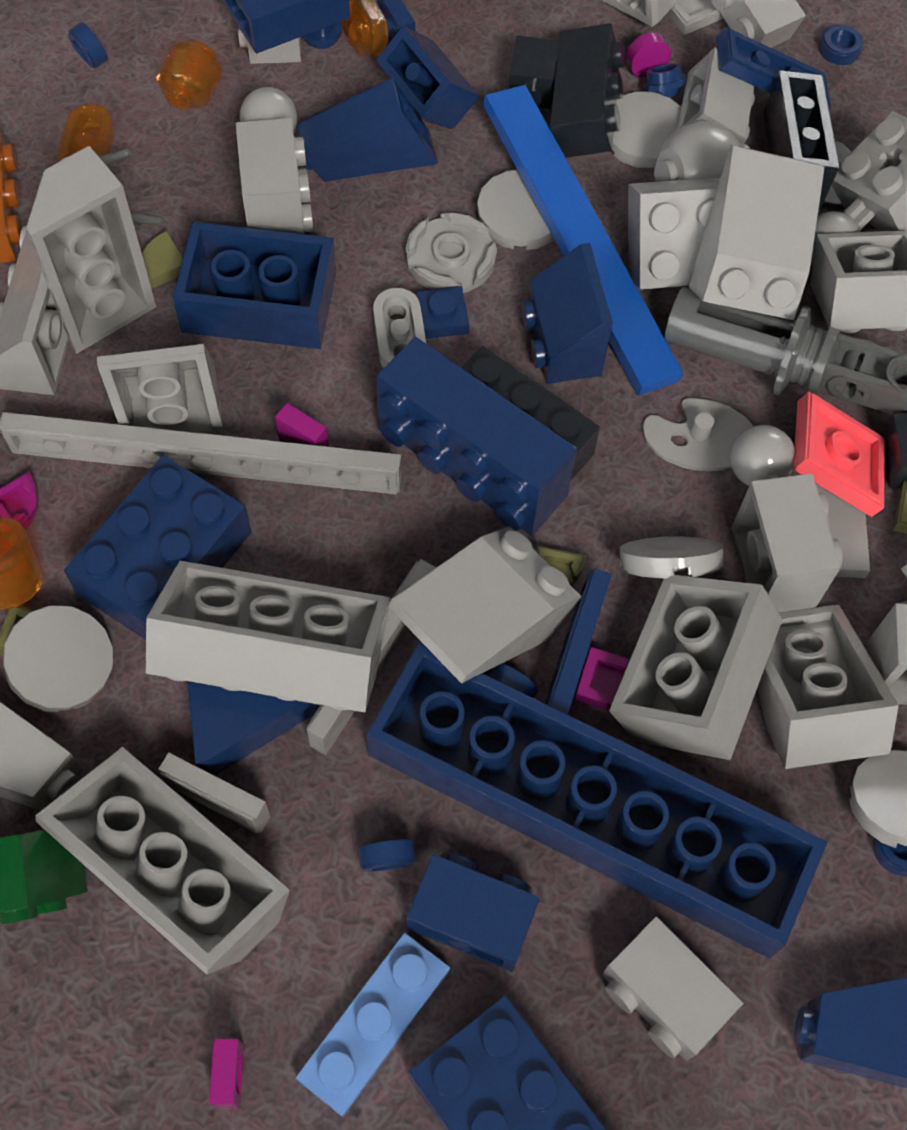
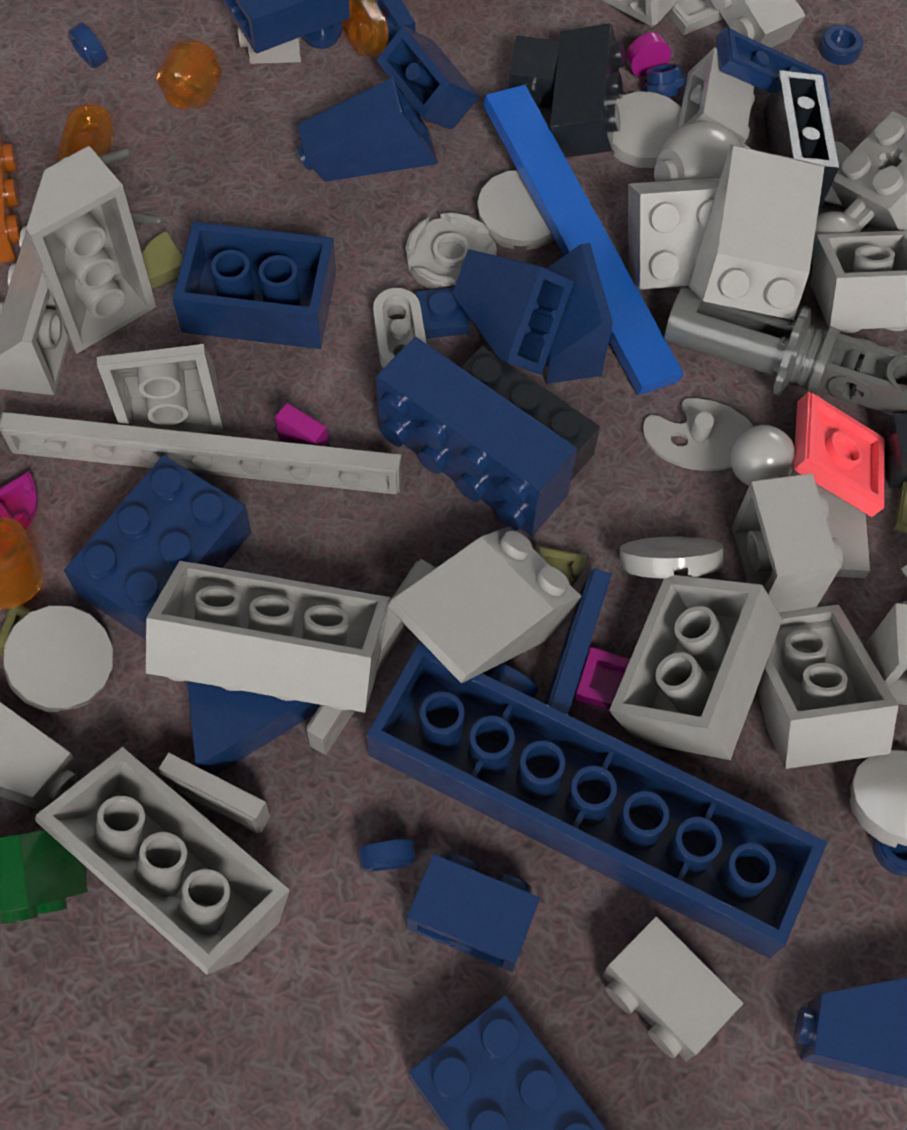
(226, 1073): magenta tile -> none
(269, 164): light grey brick -> none
(373, 1025): medium blue plate -> none
(513, 306): none -> dark blue slope

